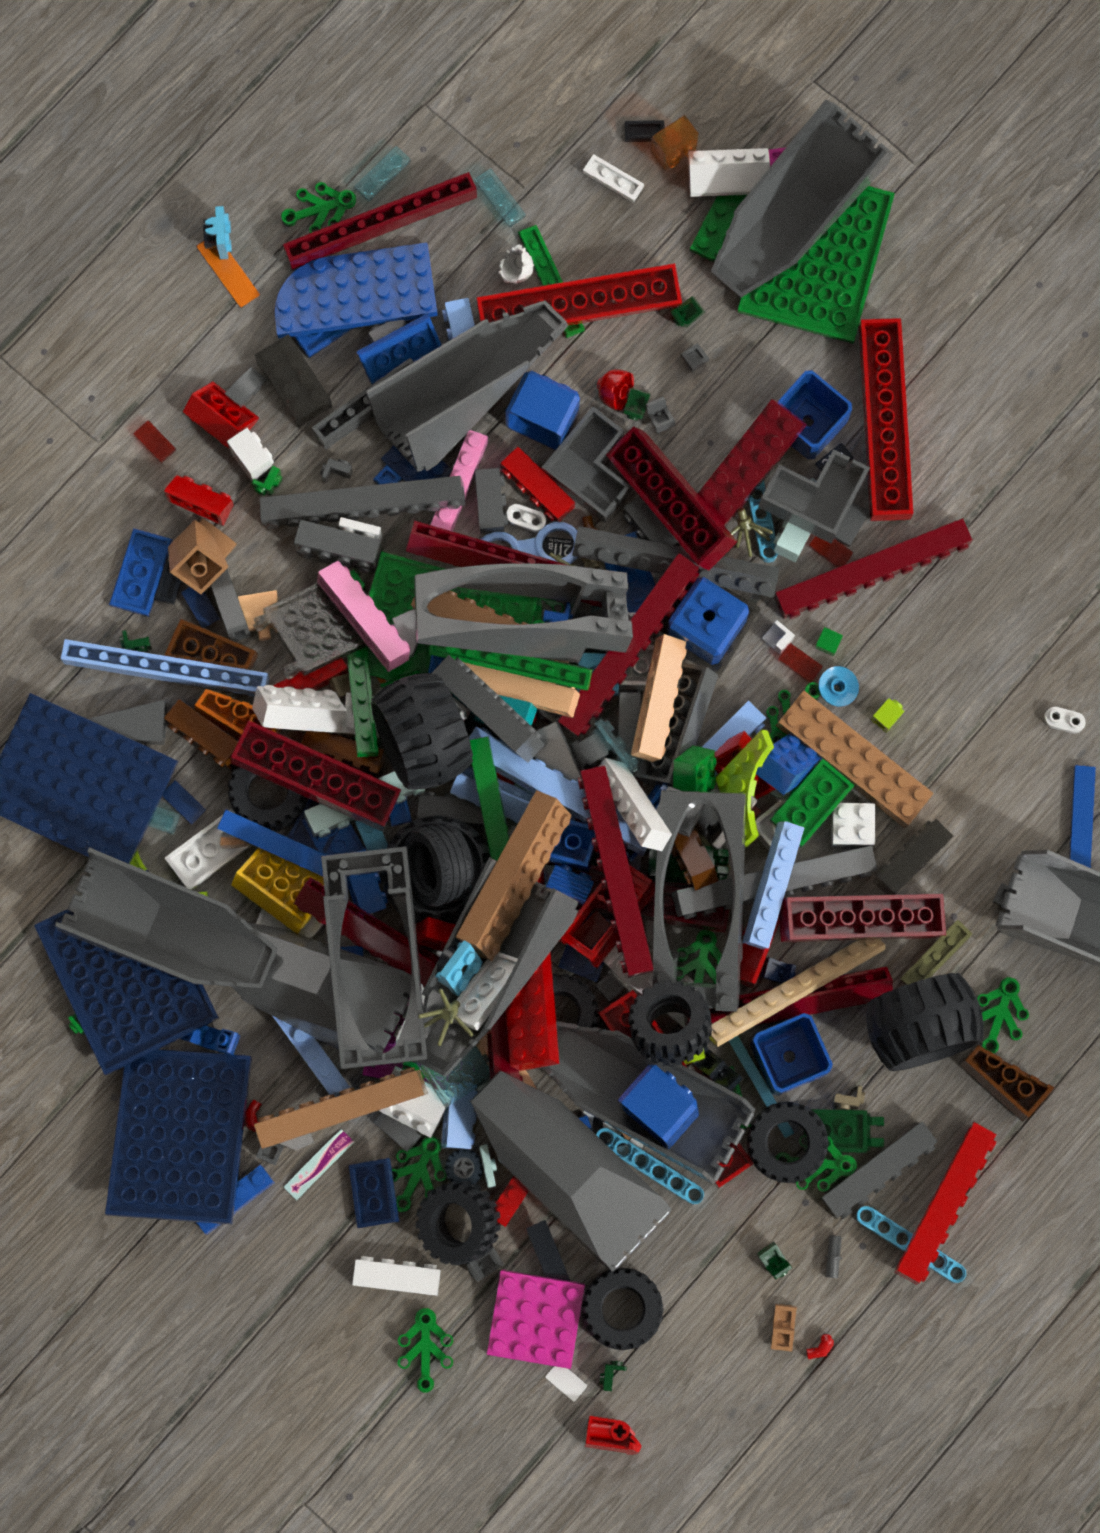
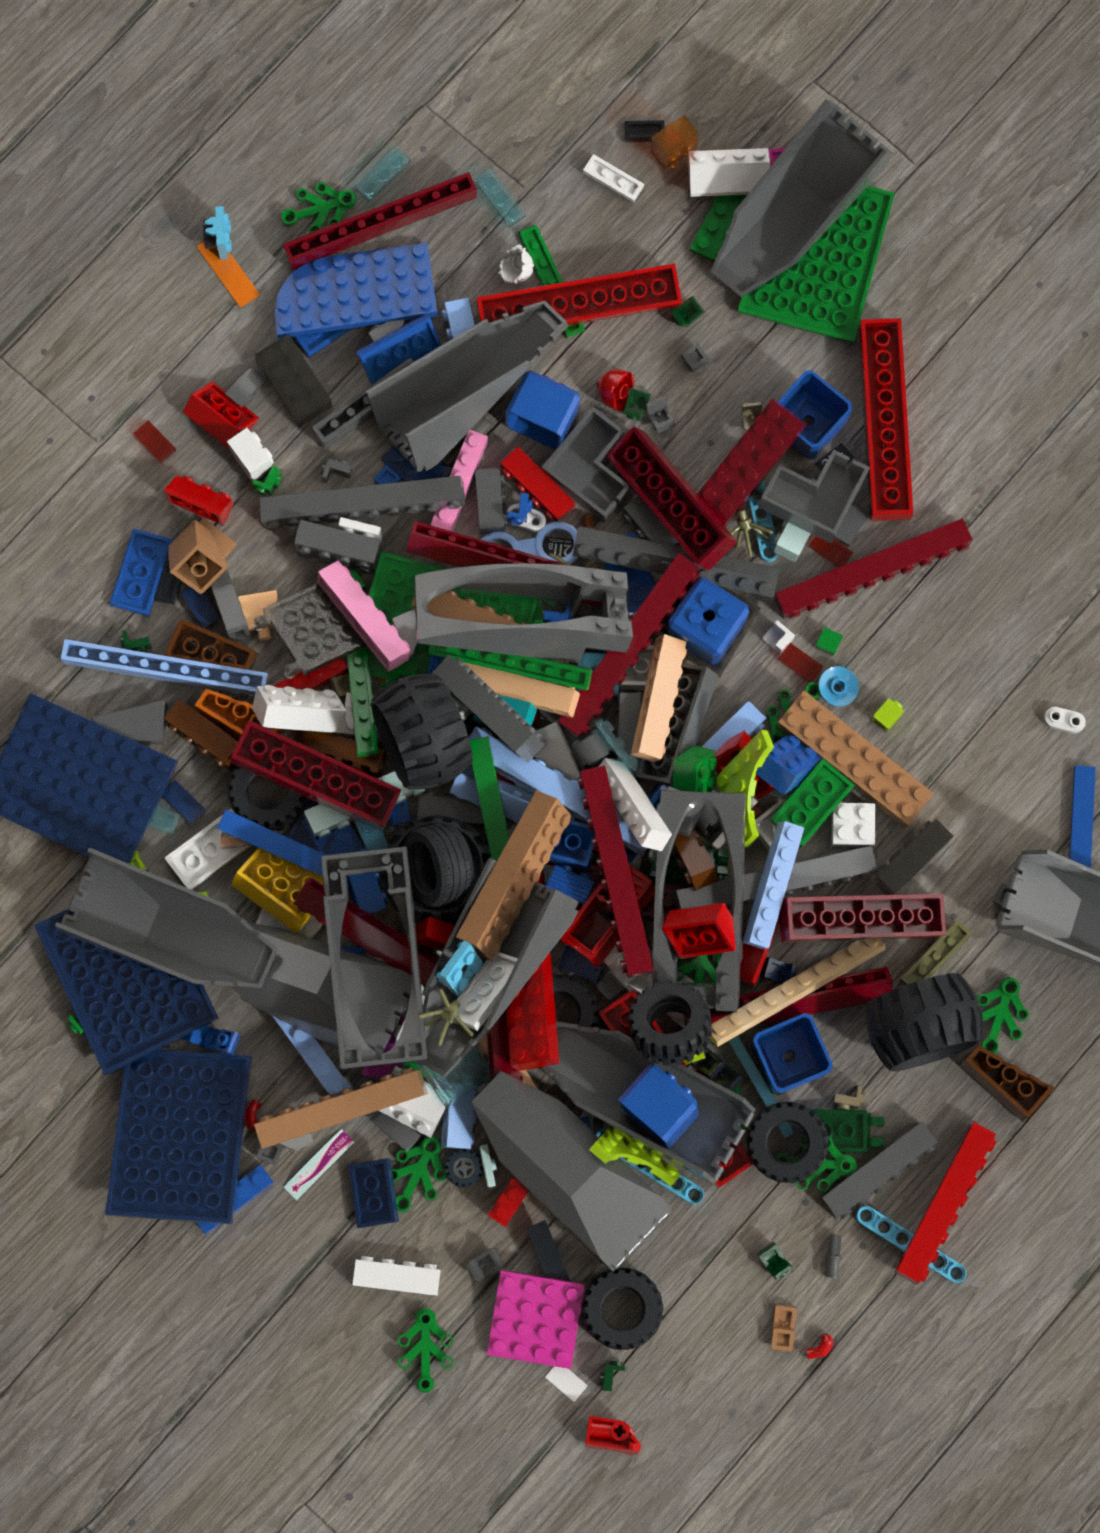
(433, 1227): black tyre -> none
(525, 507): none -> blue bracket
(617, 1144): none -> lime plate
(700, 930): none -> red slope
(750, 412): none -> dark tan bracket

